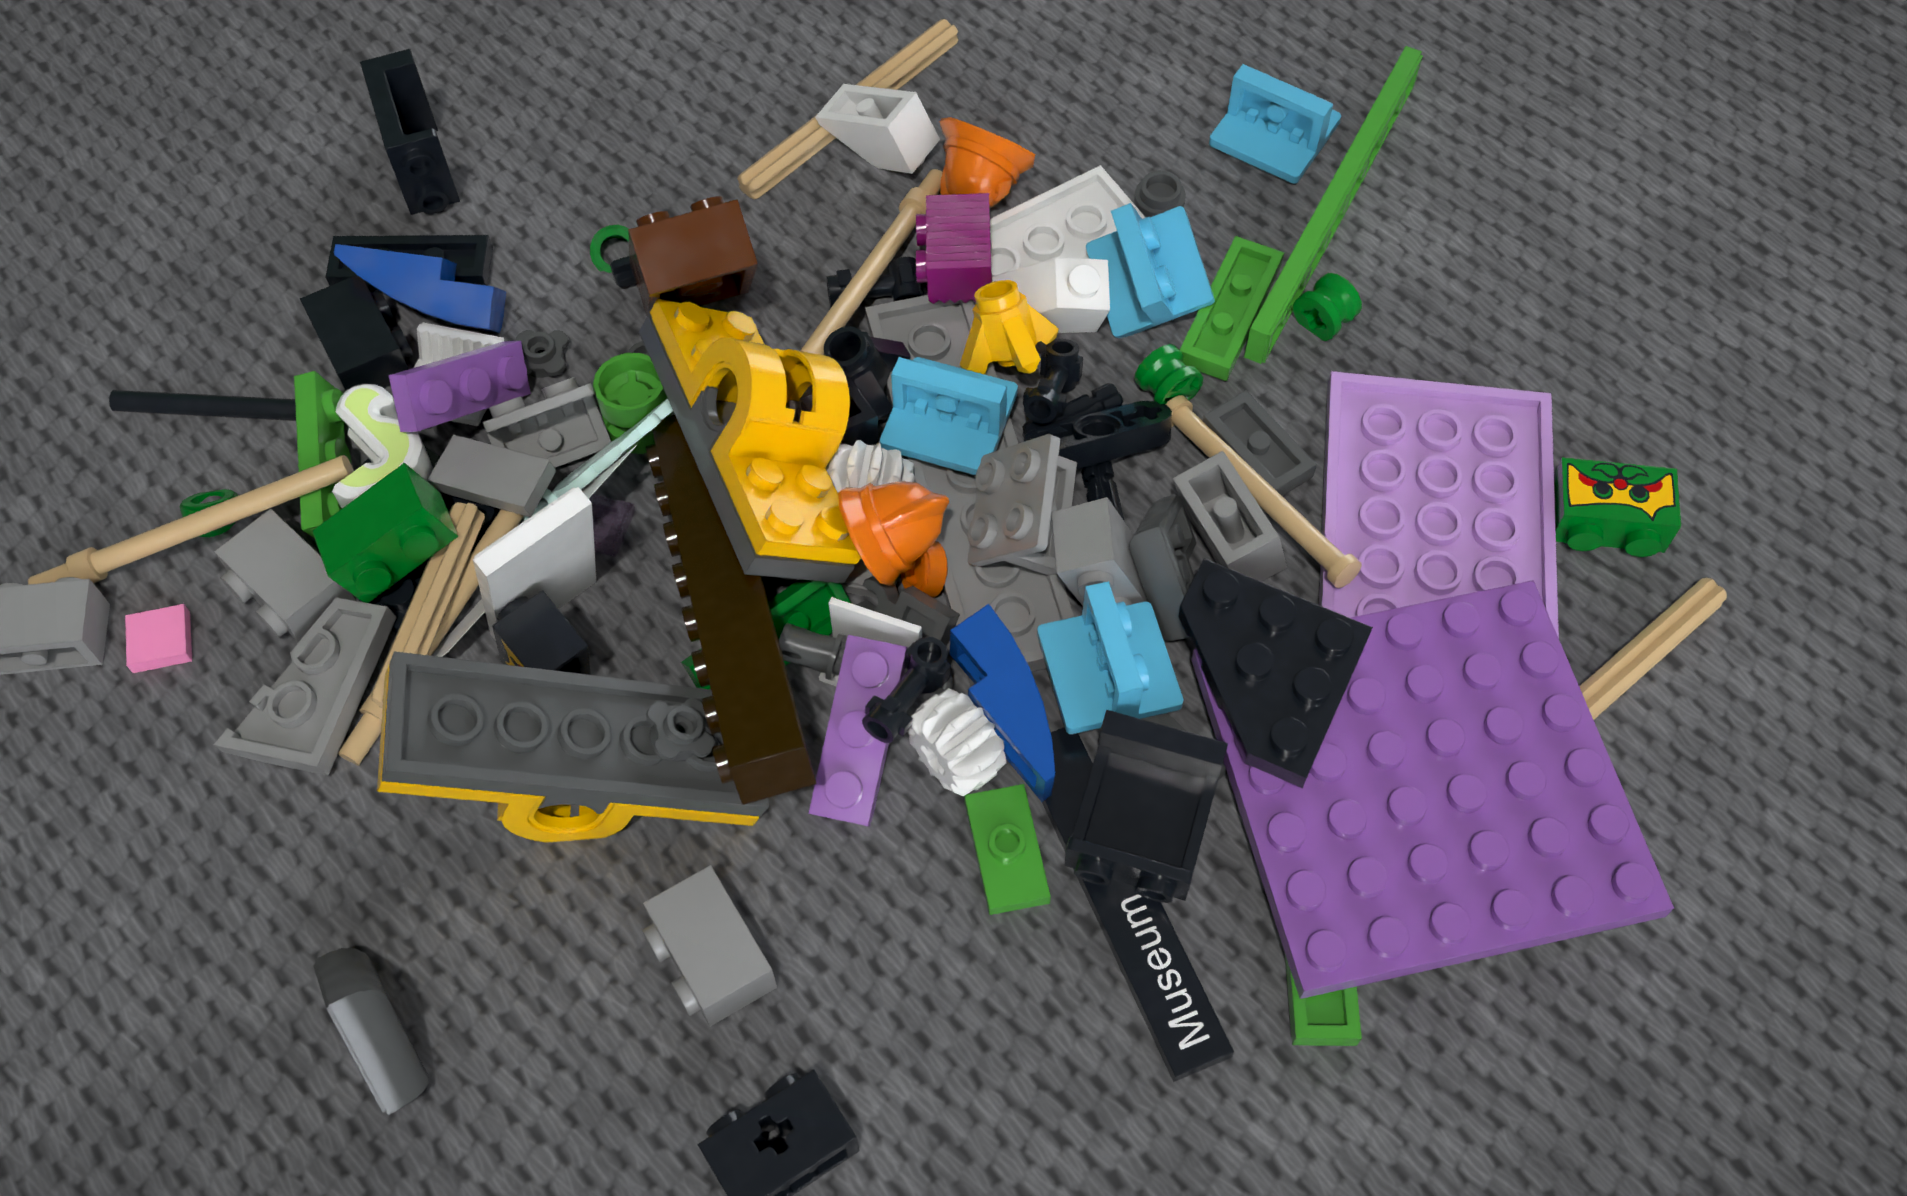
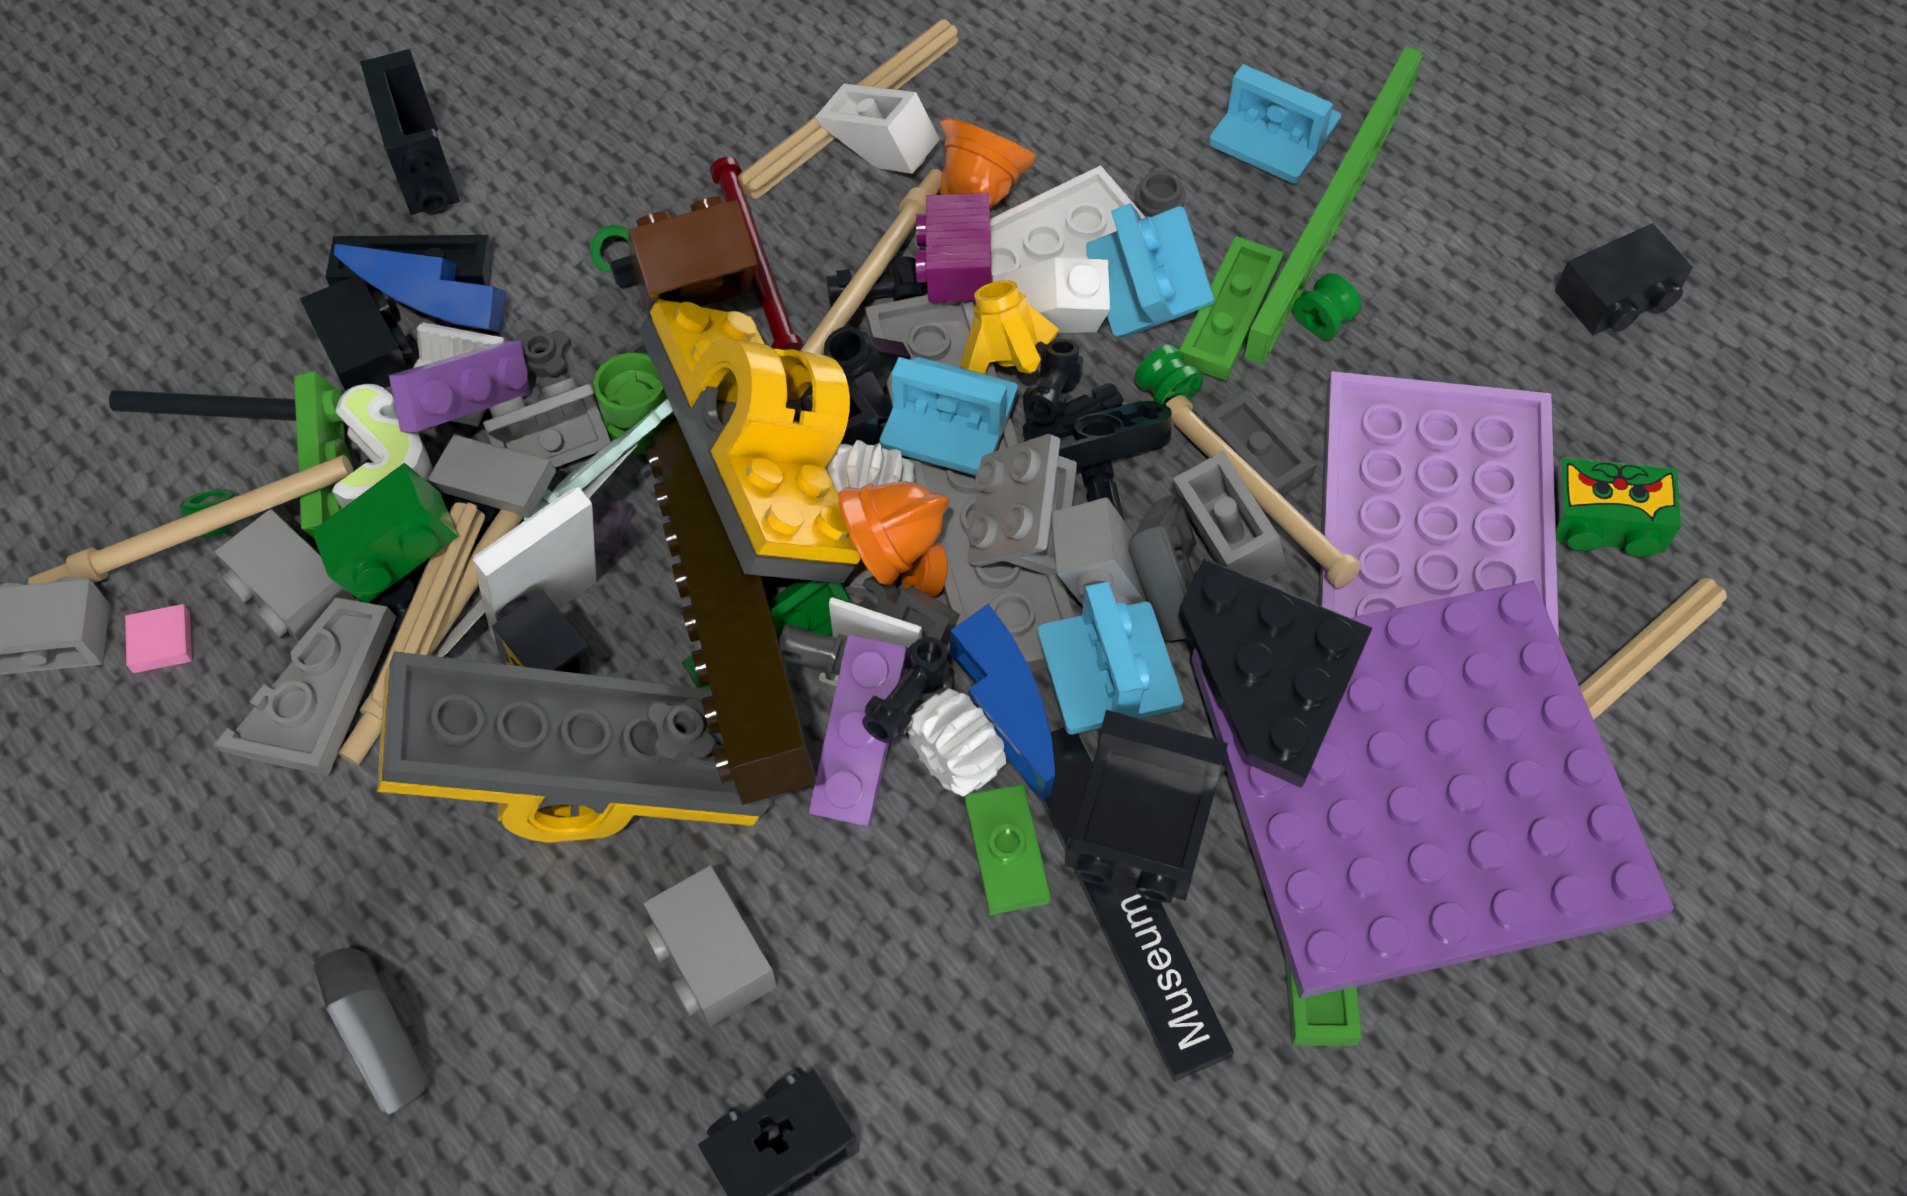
(726, 173): none -> dark red bar
(1624, 280): none -> black brick

